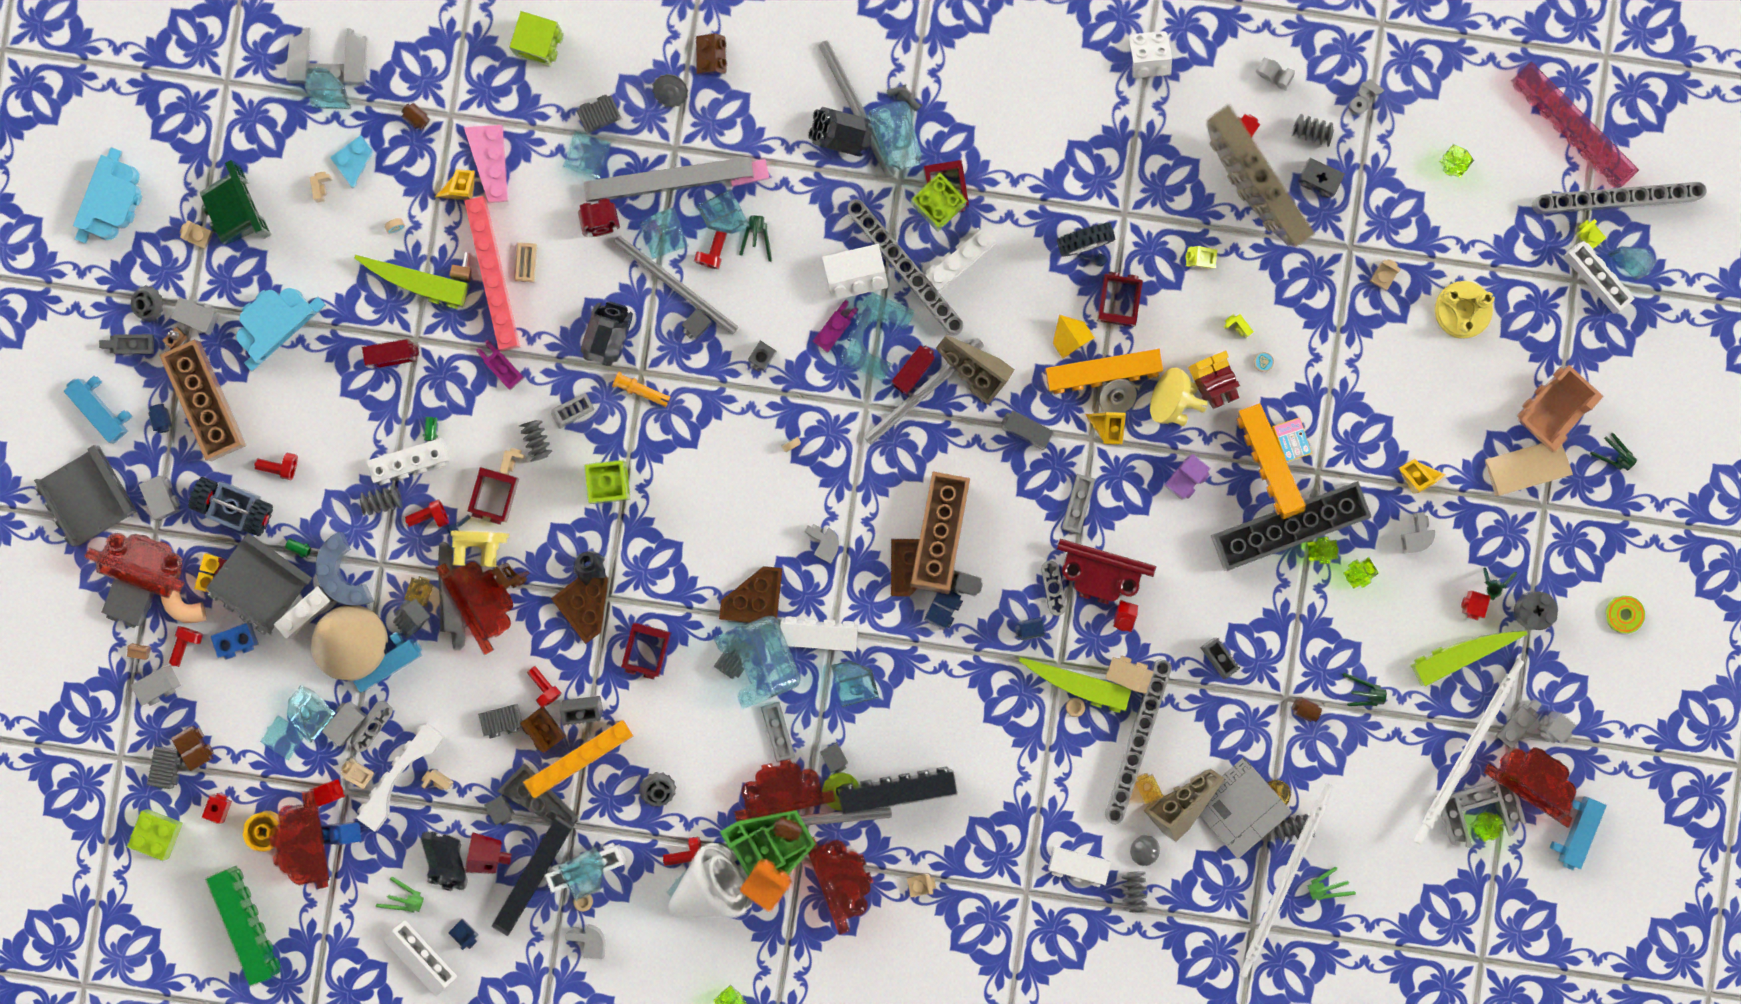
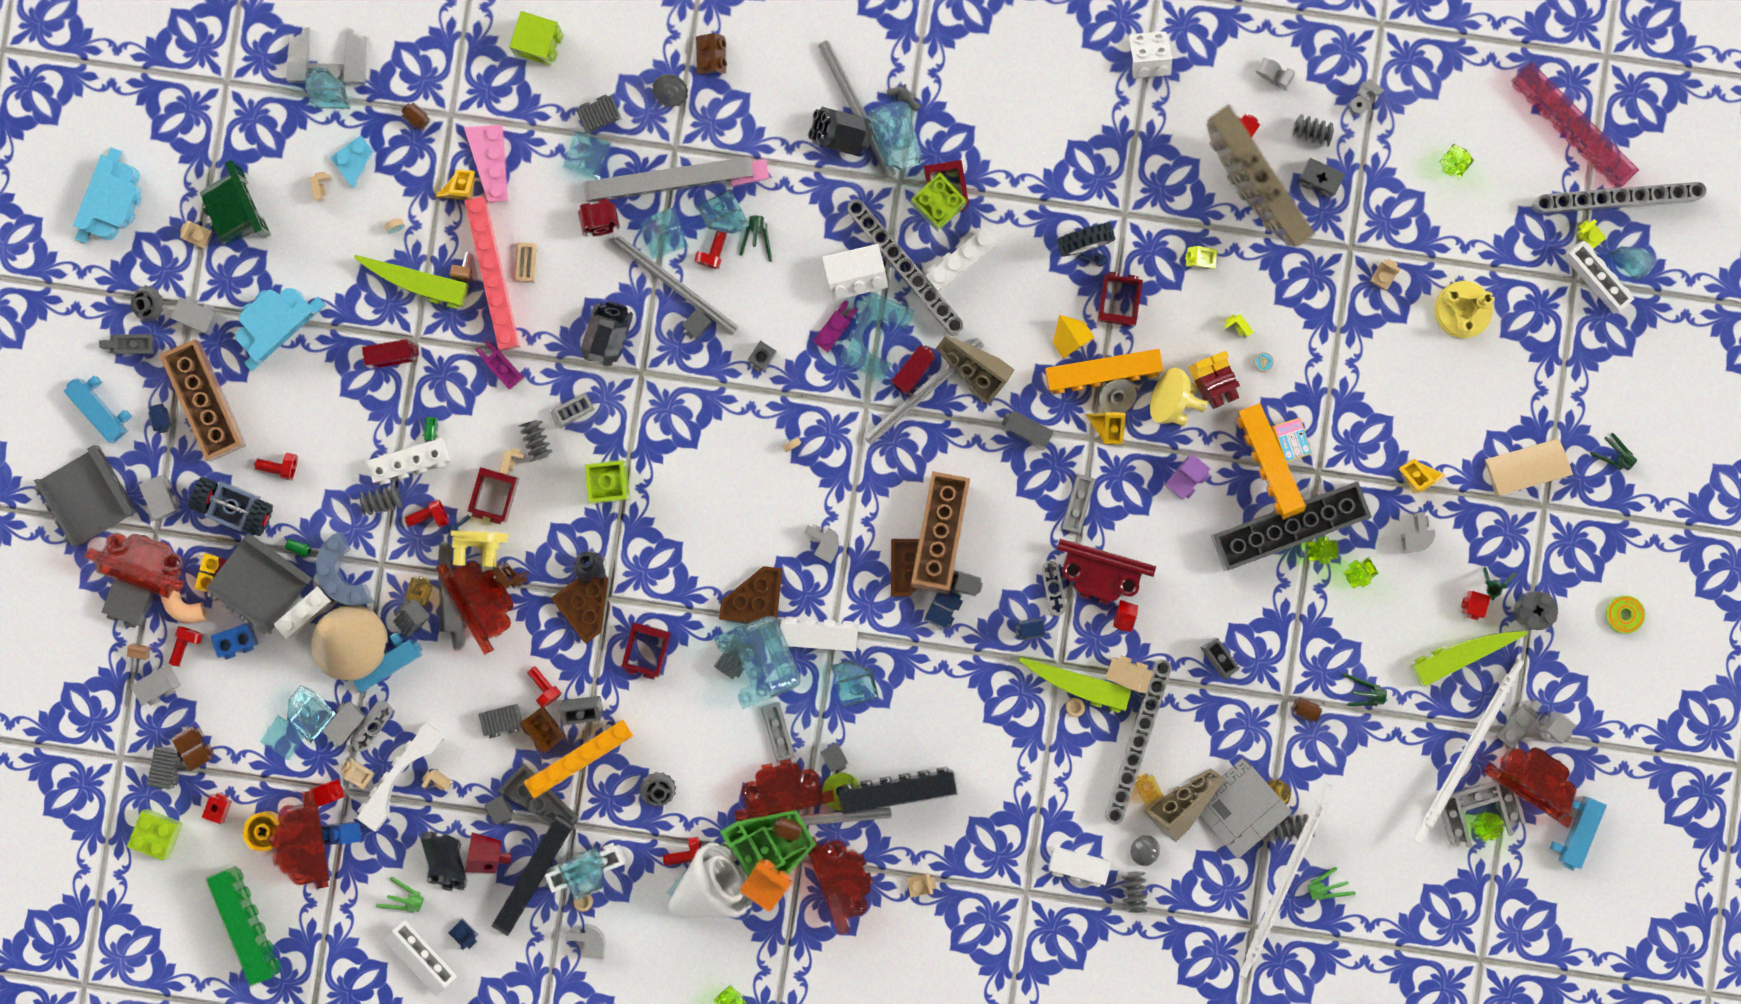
(178, 336): medium nougat piece -> none
(633, 386): light orange pin -> none
(1558, 407): nougat cylinder -> none

